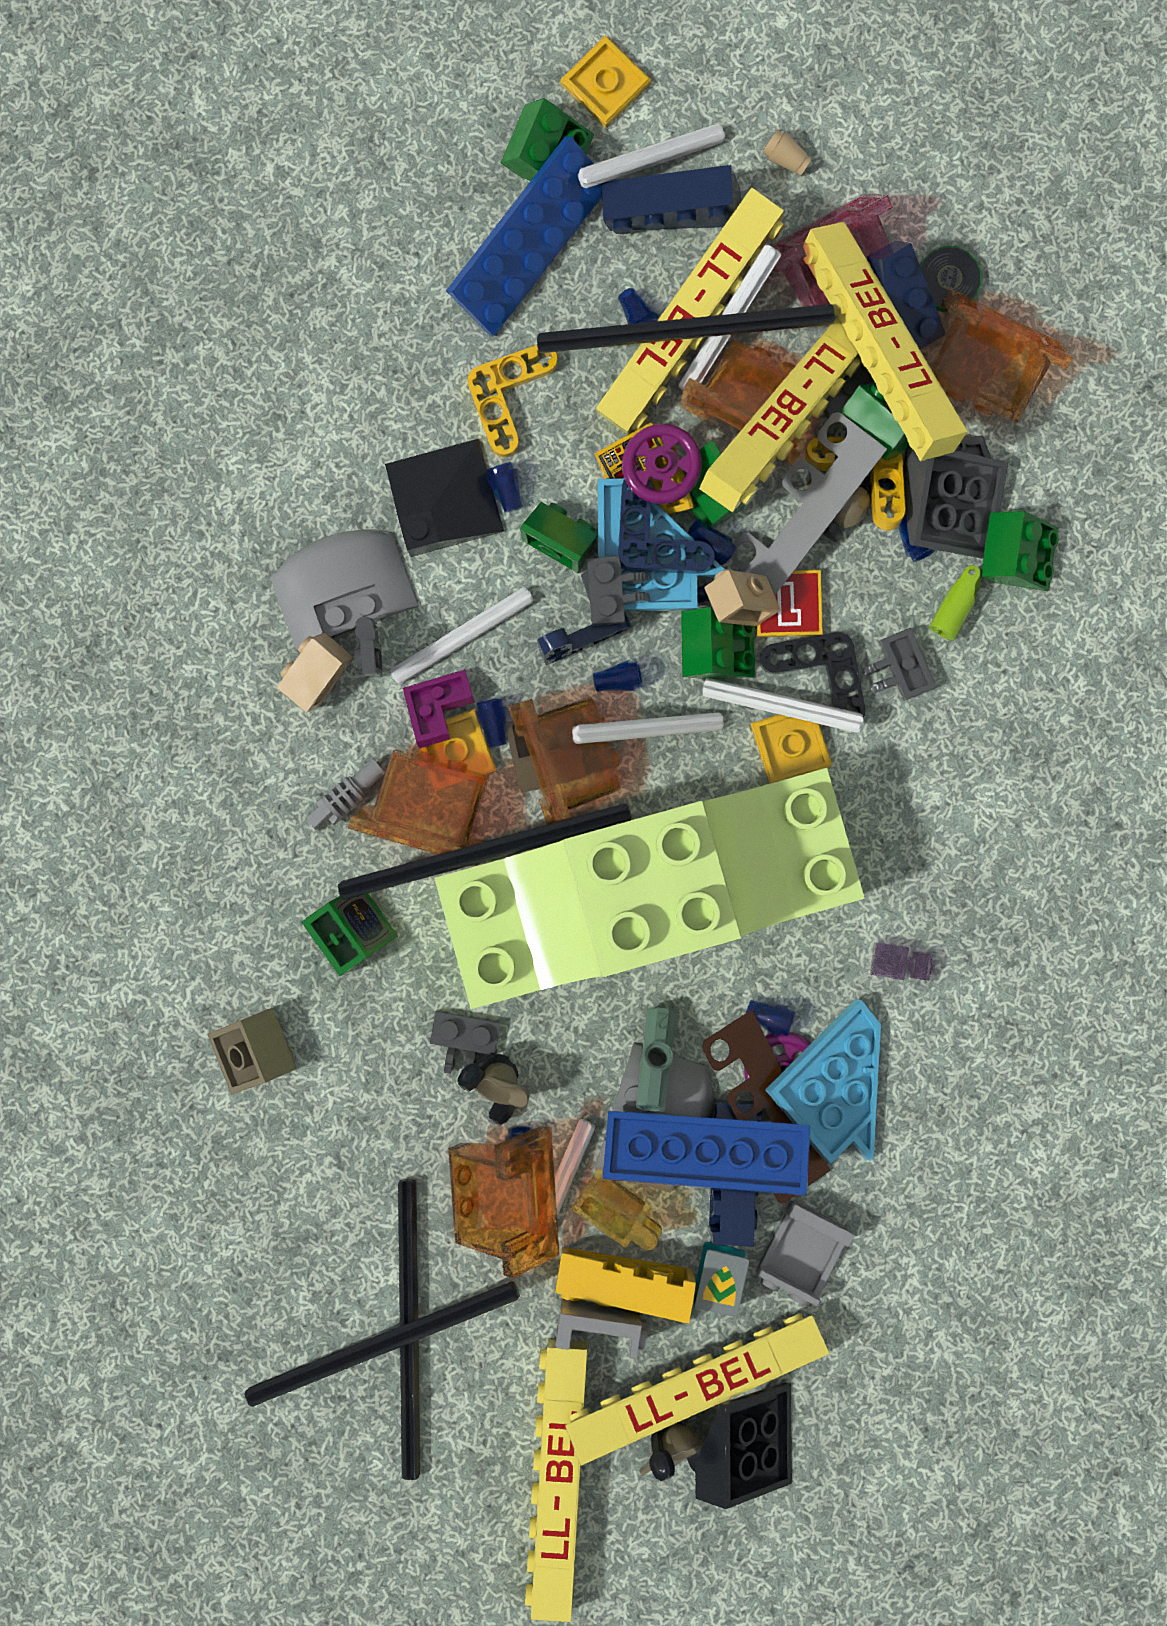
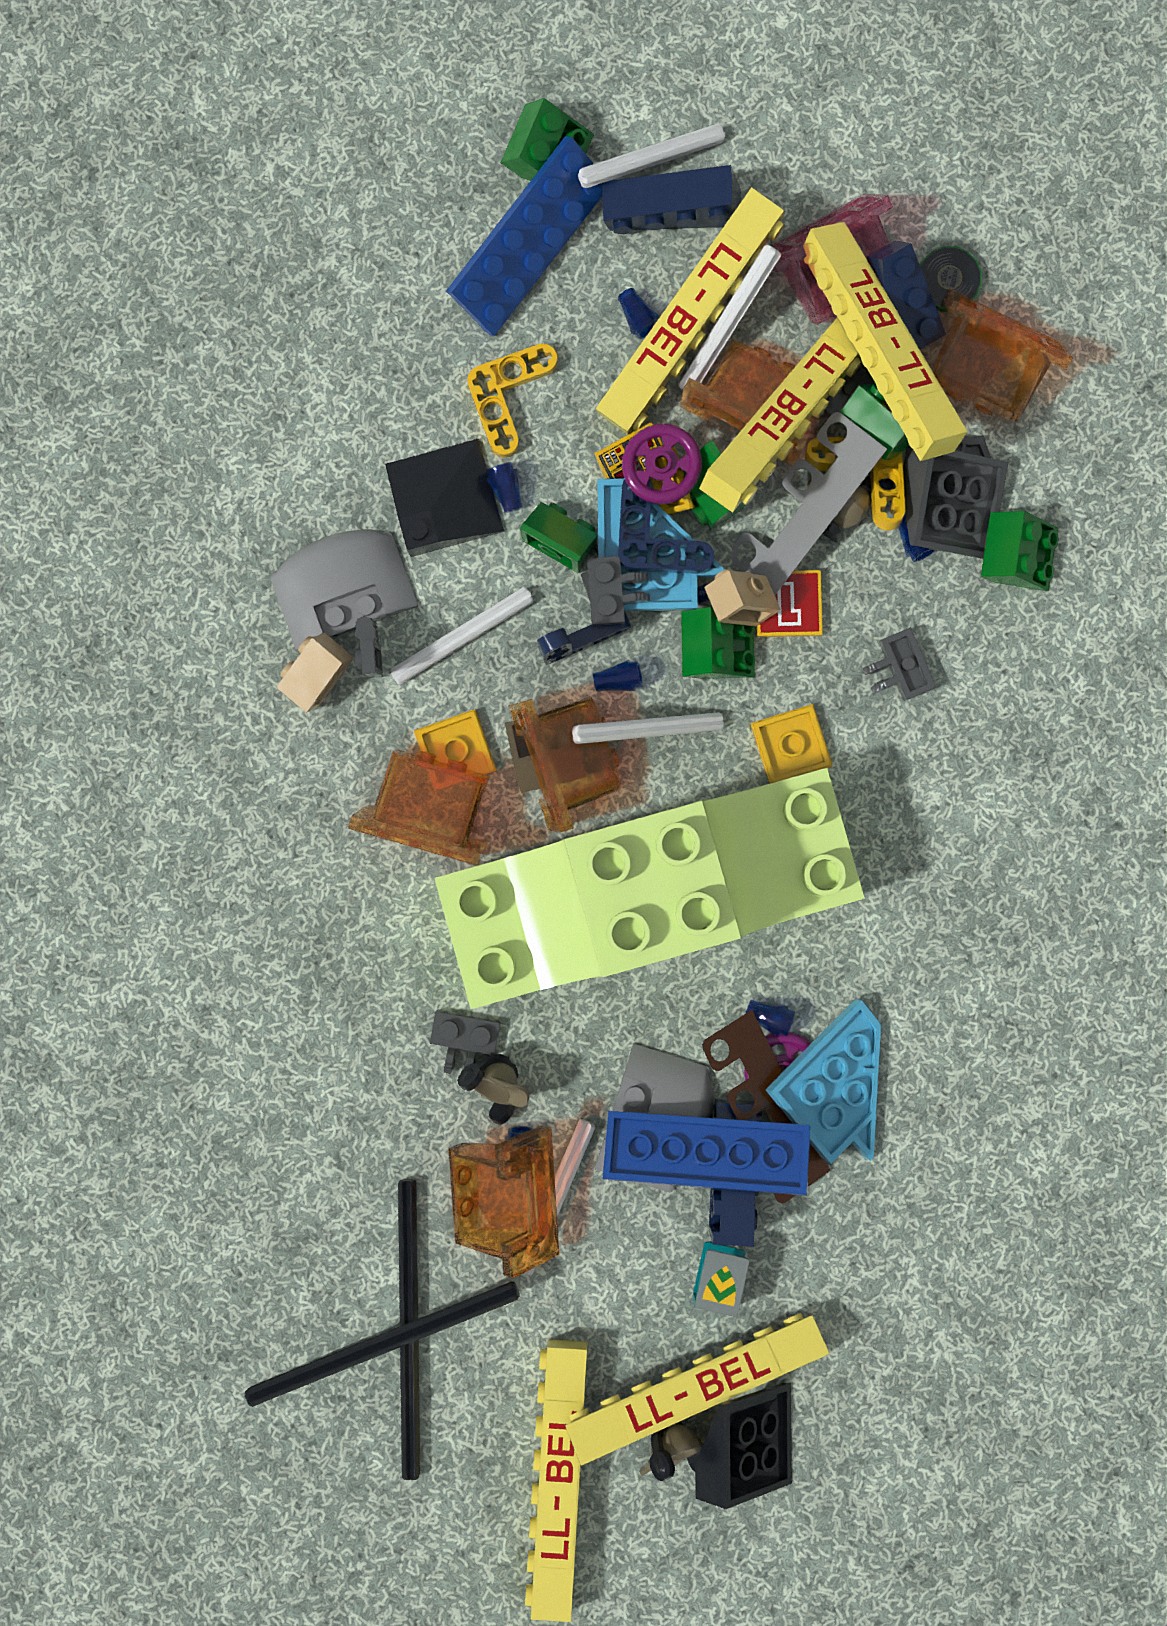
(252, 1051): dark tan slope -> none
(345, 796): light grey hinge -> none
(349, 931): green slope -> none
(430, 700): magenta plate -> none
(483, 851): black axle -> none
(492, 720): clear blue cone -> none
(602, 1320): light grey panel -> none
(605, 81): yellow tile -> none
(617, 1212): clear yellow brick -> none
(626, 1283): yellow wedge -> none
(652, 1078): sand green piece -> none
(686, 328): black axle -> none
(719, 541): clear blue cone -> none
(783, 705): white axle -> none
(786, 153): tan cone -> none
(803, 1253): light grey panel -> none
(833, 664): black beam -> none
(892, 962): clear purple plate -> none
(956, 605): lime piece -> none

